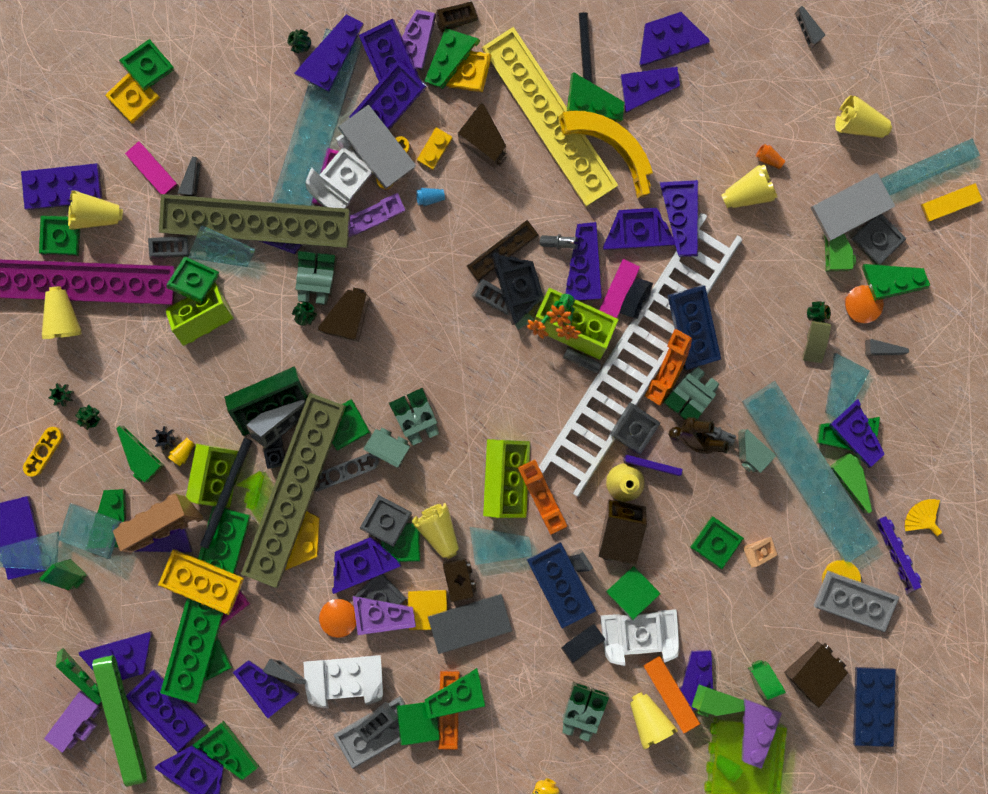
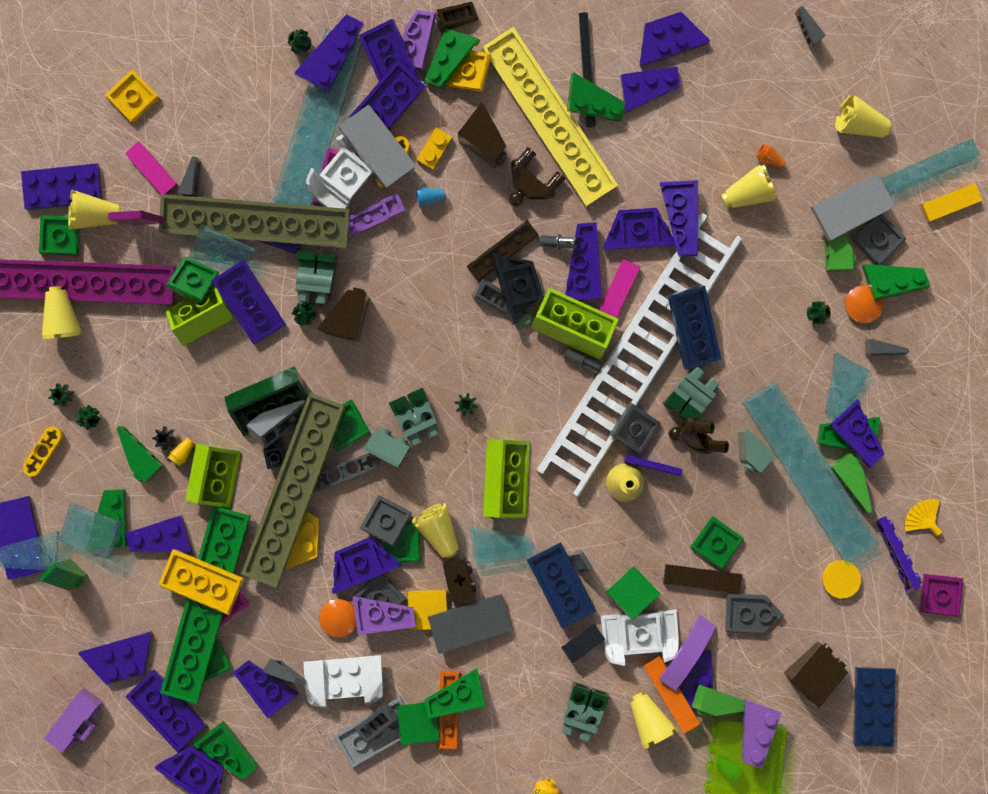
(77, 675): green wing -> none
(119, 720): bright green beam -> none
(135, 218): none -> magenta tile
(146, 65): green tile -> none
(152, 255): dark grey slope -> none
(156, 523): medium nougat wedge -> none
(226, 493): black piece -> none
(248, 302): none -> dark purple tile
(255, 484): clear neon green slope -> none
(464, 409): none -> dark green gear
(528, 184): none -> dark brown connector
(542, 497): orange slope -> none
(559, 313): orange plant -> none
(616, 136): yellow arch -> none
(622, 532): dark brown slope -> none
(632, 303): black slope -> none
(671, 367): orange slope -> none
(688, 653): none -> medium lavender slope
(702, 578): none -> dark brown tile
(722, 435): dark grey axle -> none
(750, 613): none -> dark grey tile
(760, 552): light nougat slope -> none
(765, 680): green slope -> none
(816, 342): olive slope -> none
(856, 601): light grey tile -> none
(941, 595): none -> magenta tile

